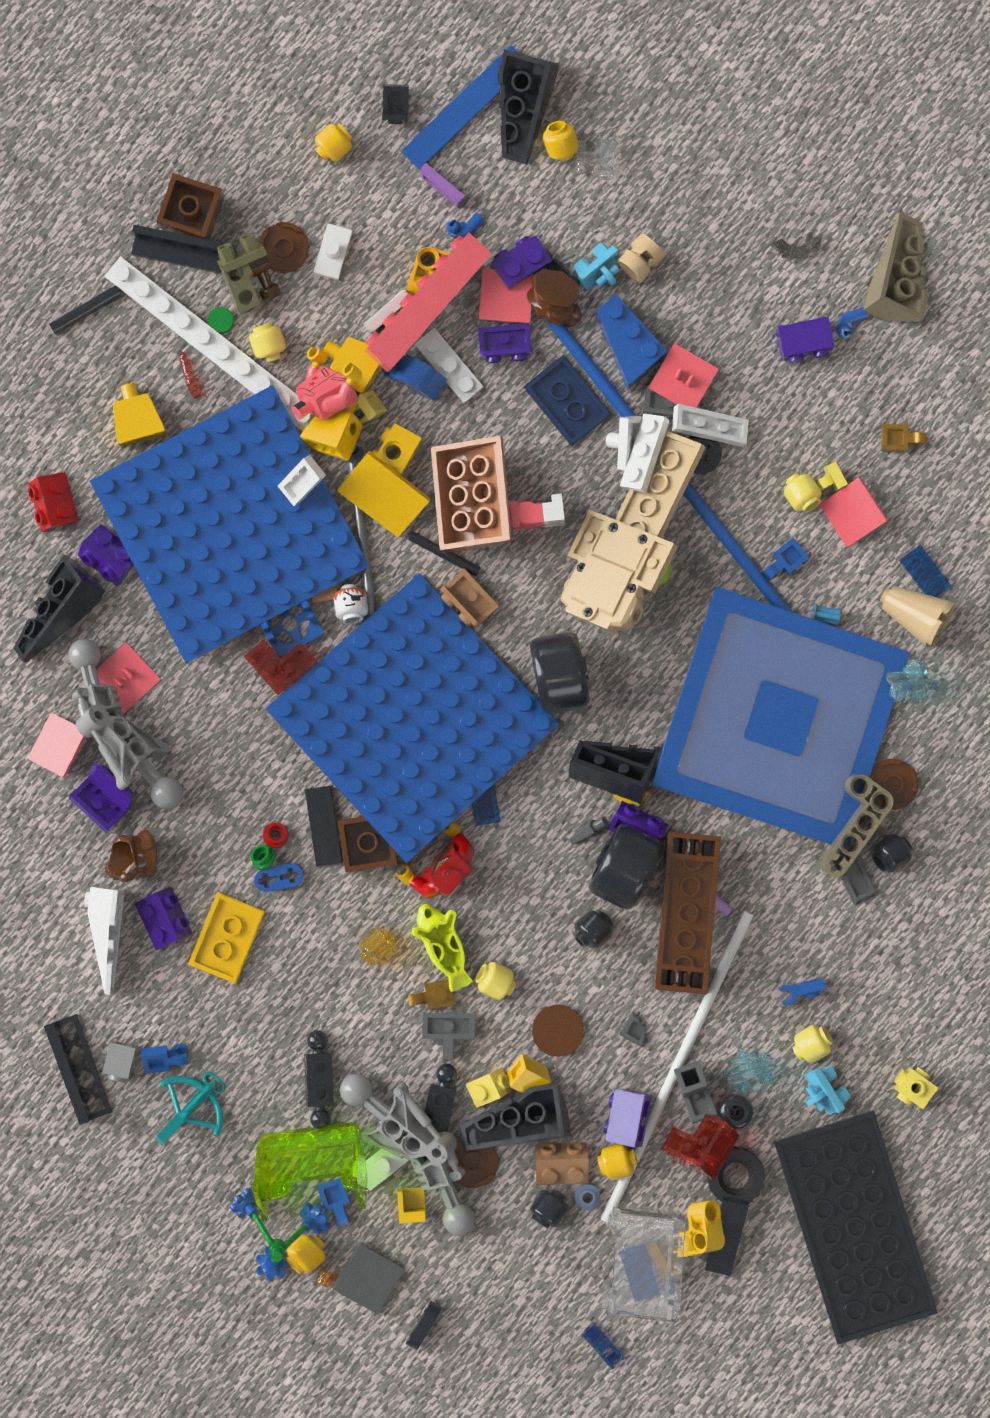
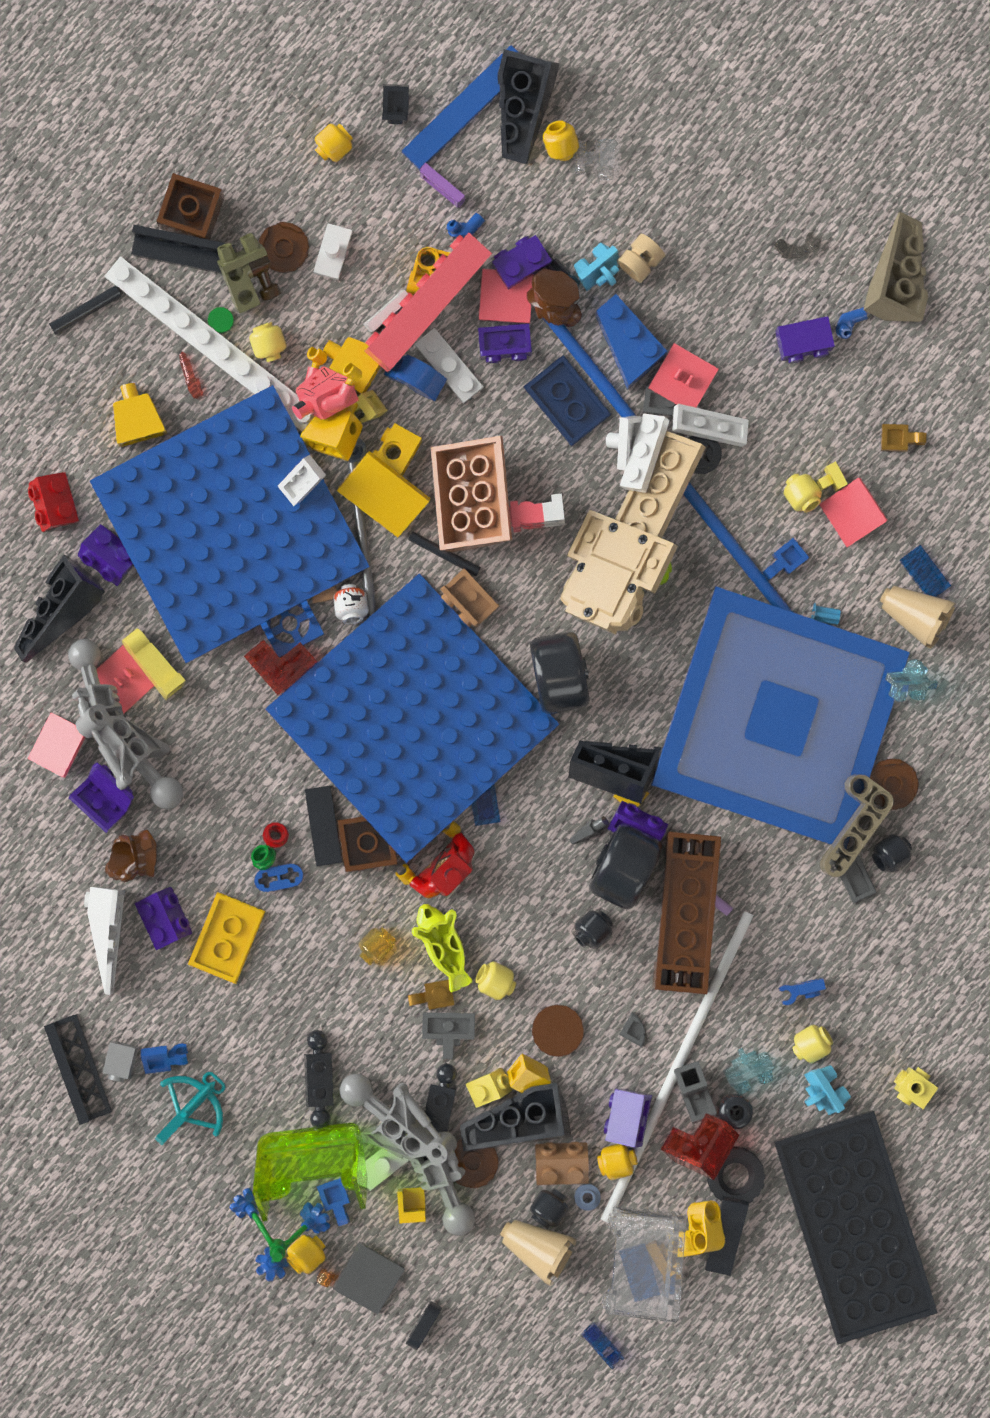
(153, 664): none -> light yellow leg
(538, 1248): none -> tan cone

